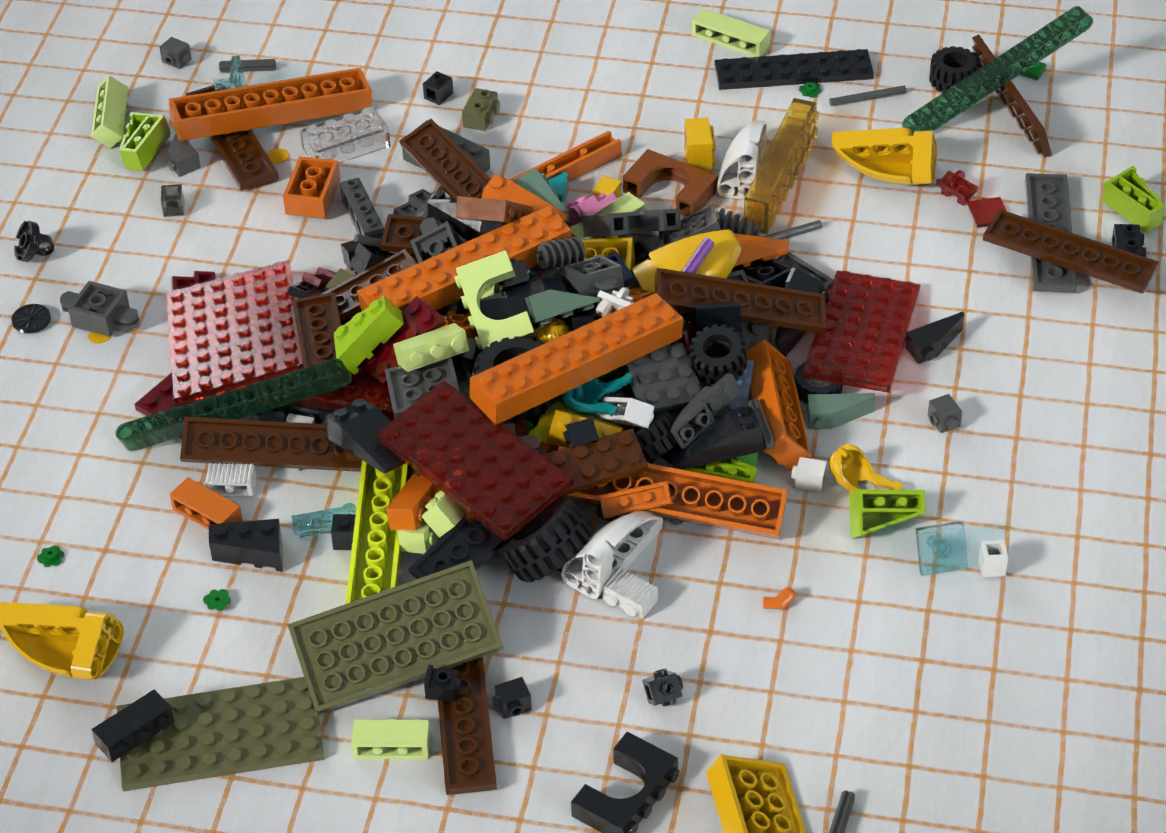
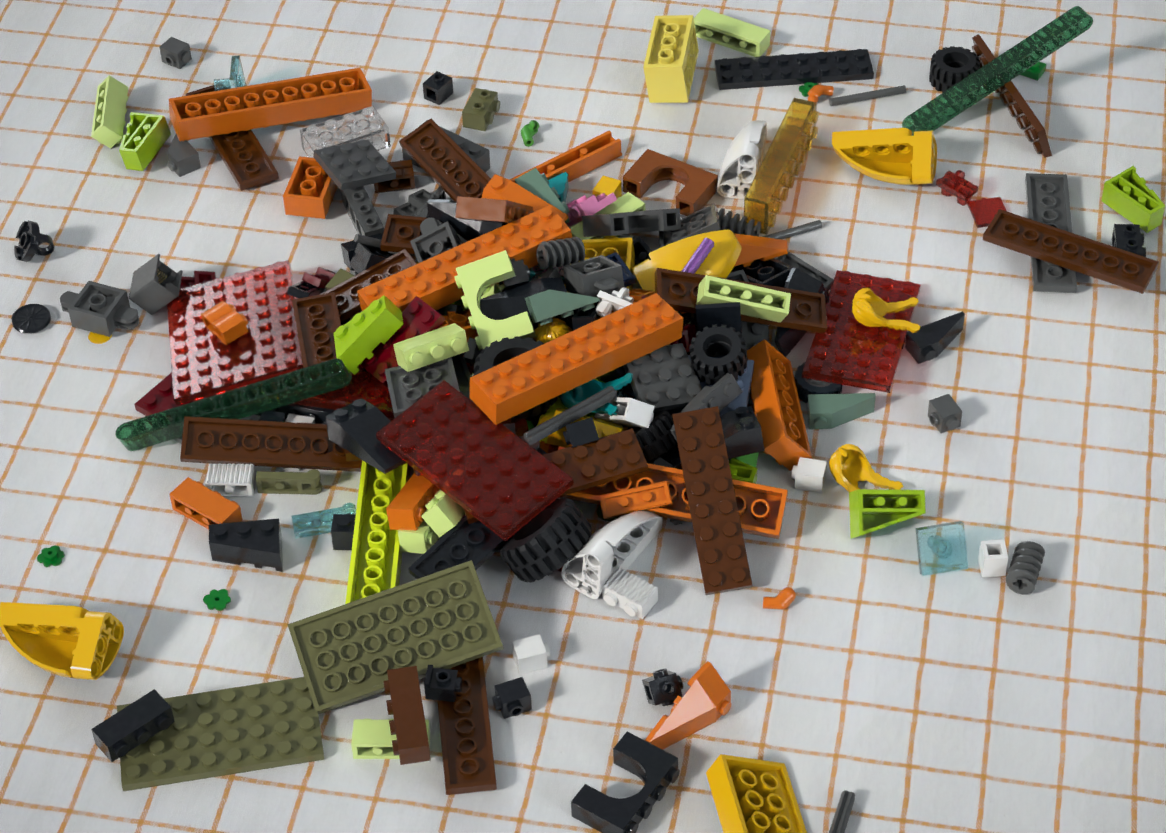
(154, 285): none -> dark grey piece
(172, 200): clear smoke brick -> none
(225, 322): none -> orange brick
(250, 65): dark grey axle -> none
(278, 155): yellow sticker -> none
(289, 482): none -> olive plate
(354, 164): none -> dark grey plate
(403, 181): none -> reddish brown brick
(408, 715): none -> reddish brown brick
(528, 132): none -> bright green arm
(530, 654): none -> white brick
(570, 415): none -> dark grey axle
(671, 59): none -> light yellow brick
(698, 708): none -> orange wedge
(699, 143): yellow brick -> none
(712, 501): none -> reddish brown plate
(753, 300): none -> yellowish green brick
(768, 439): dark grey axle -> none
(818, 90): none -> orange arm
(870, 309): none -> yellow hair
(1025, 567): none -> dark grey piece

